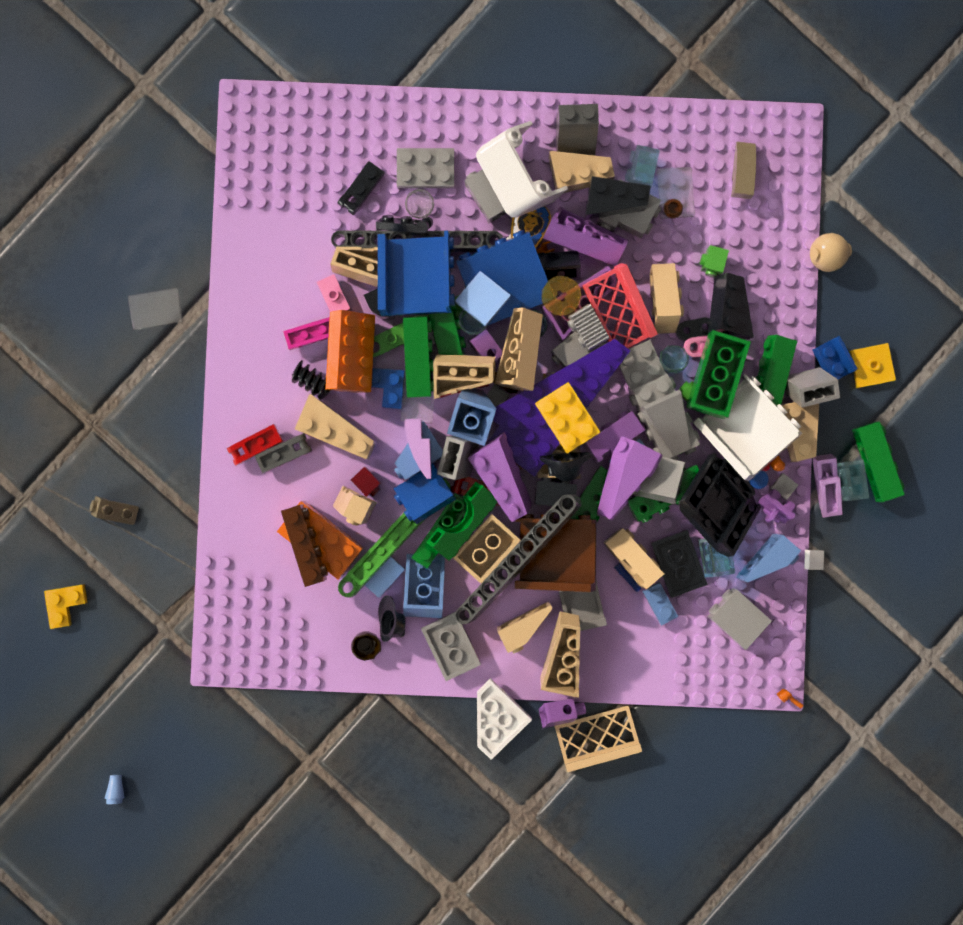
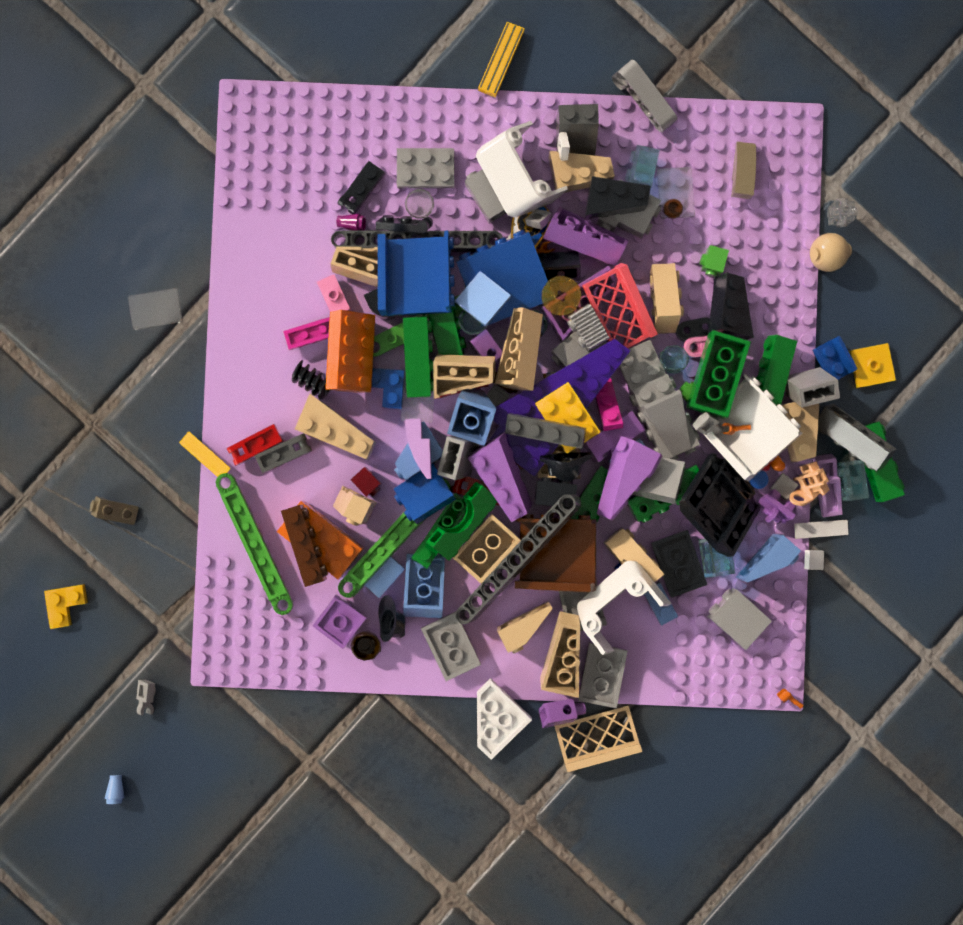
(145, 695): none -> light grey plate
(204, 455): none -> yellow sticker
(254, 543): none -> bright green plate
(339, 621): none -> medium lavender plate
(352, 222): none -> magenta cone
(501, 59): none -> yellow tile
(538, 219): none -> light grey plate
(545, 430): none -> dark grey plate
(563, 146): none -> white tile
(602, 676): none -> light grey plate
(608, 407): none -> dark pink plate
(627, 576): none -> white windscreen
(645, 95): none -> light grey beam
(707, 423): none -> light grey plate
(735, 428): none -> orange hand
(817, 484): none -> light nougat piece
(821, 529): none -> white sticker
(841, 212): none -> clear brick
(855, 437): none -> brick

